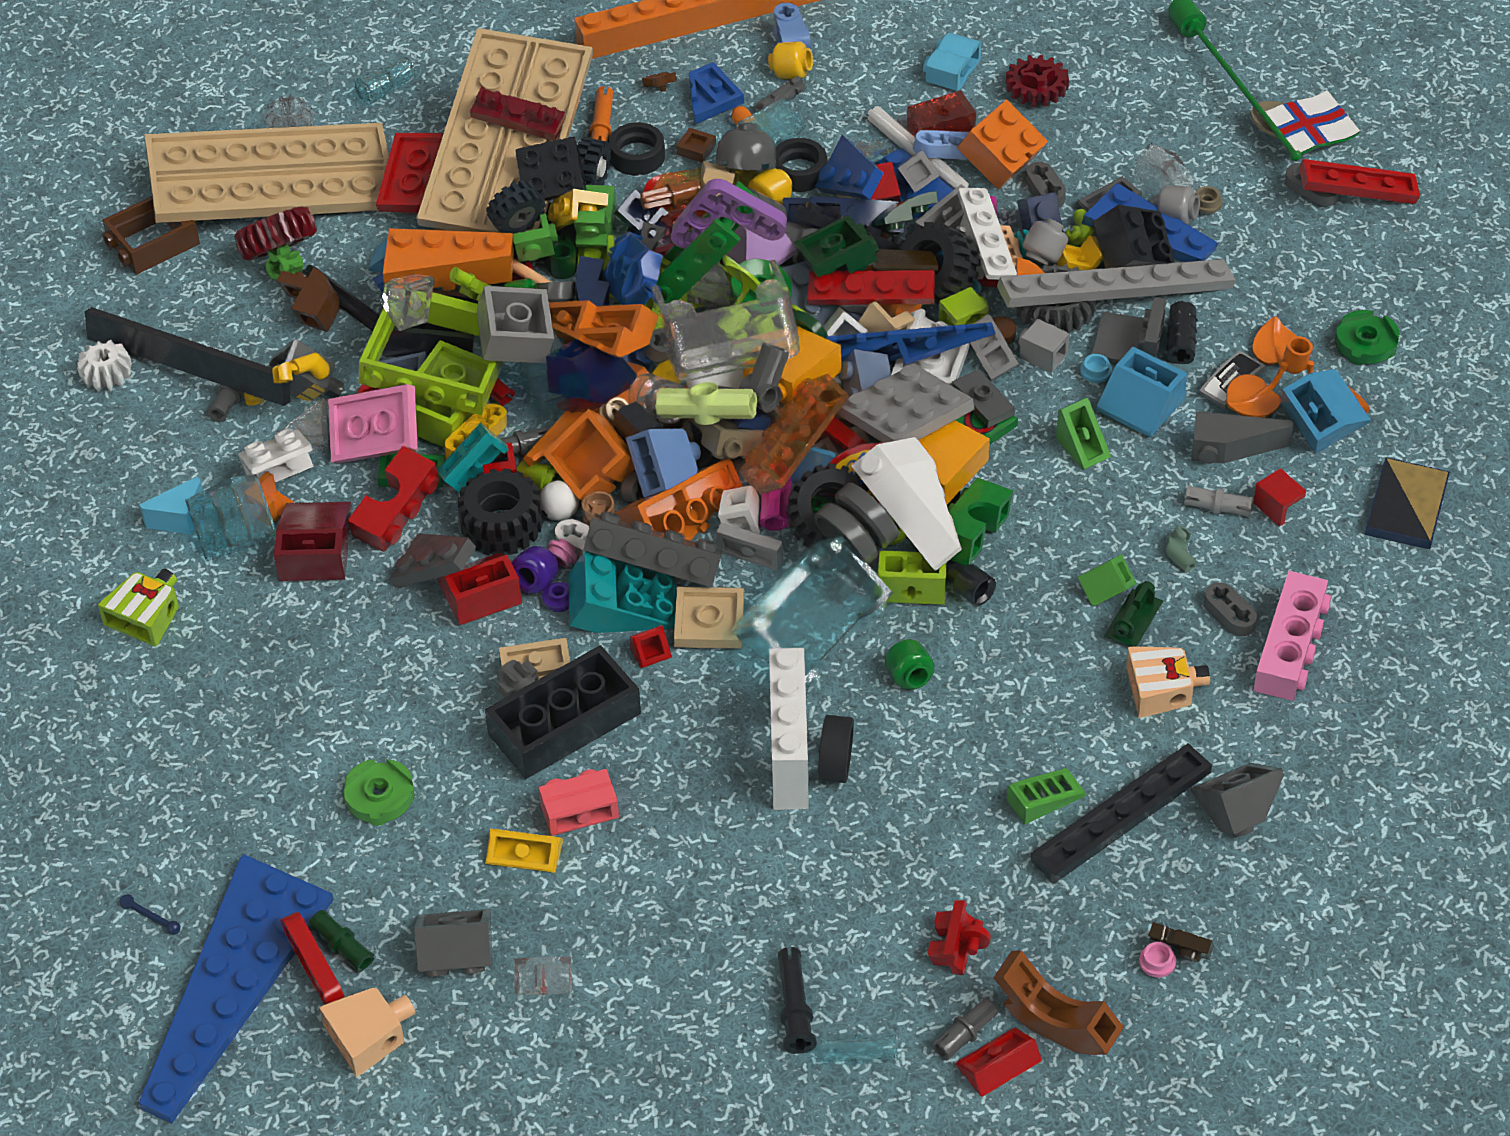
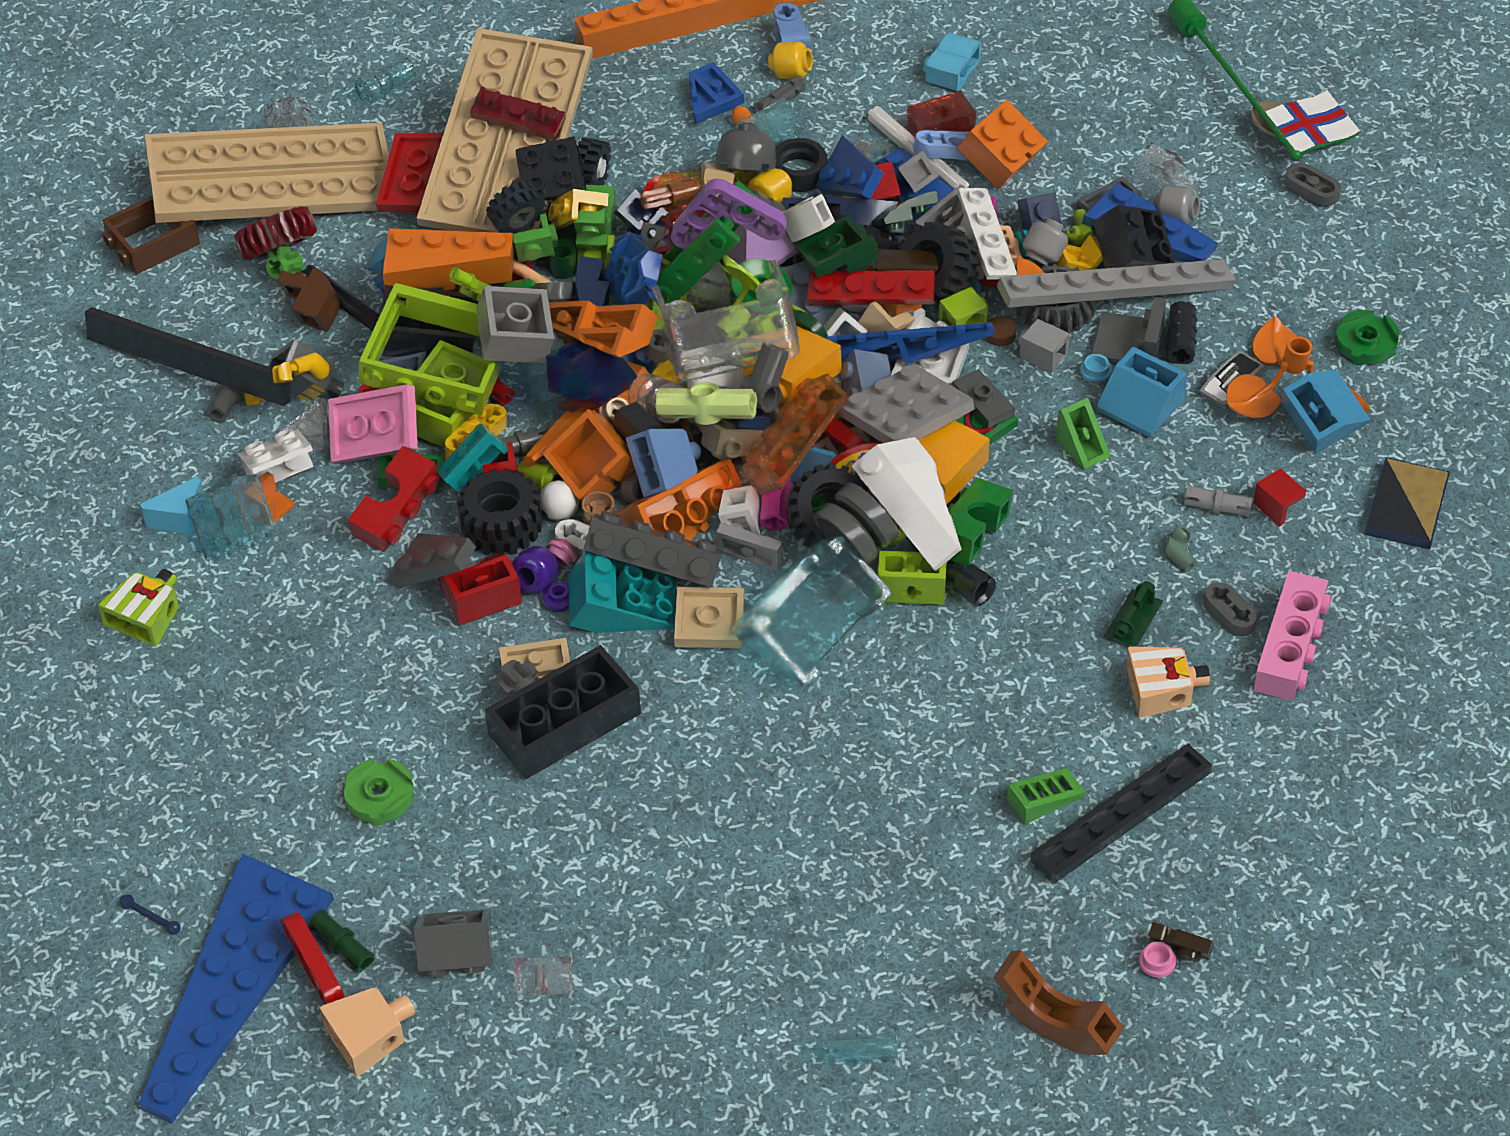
(104, 365): white gear -> none
(312, 541): dark red slope -> none
(408, 300): clear slope -> none
(523, 850): yellow slope -> none
(578, 801): coral brick -> none
(600, 127): orange pin -> none
(640, 163): black tyre -> none
(650, 646): red slope -> none
(659, 80): reddish brown piece -> none
(696, 145): reddish brown plate -> none
(788, 728): white arch -> none
(796, 1014): black pin -> none
(808, 218): none -> white brick
(835, 748): black tyre -> none
(909, 664): green head -> none
(963, 938): red hips -> none
(964, 1029): dark grey axle -> none
(994, 352): light grey slope -> none
(999, 1061): red slope -> none
(1037, 80): dark red gear -> none
(1051, 181): dark grey beam -> none
(1107, 580): bright green panel -> none
(1209, 199): dark tan plate -> none
(1234, 437): dark grey slope -> none
(1240, 797): dark grey slope -> none
(1359, 181): red plate -> none

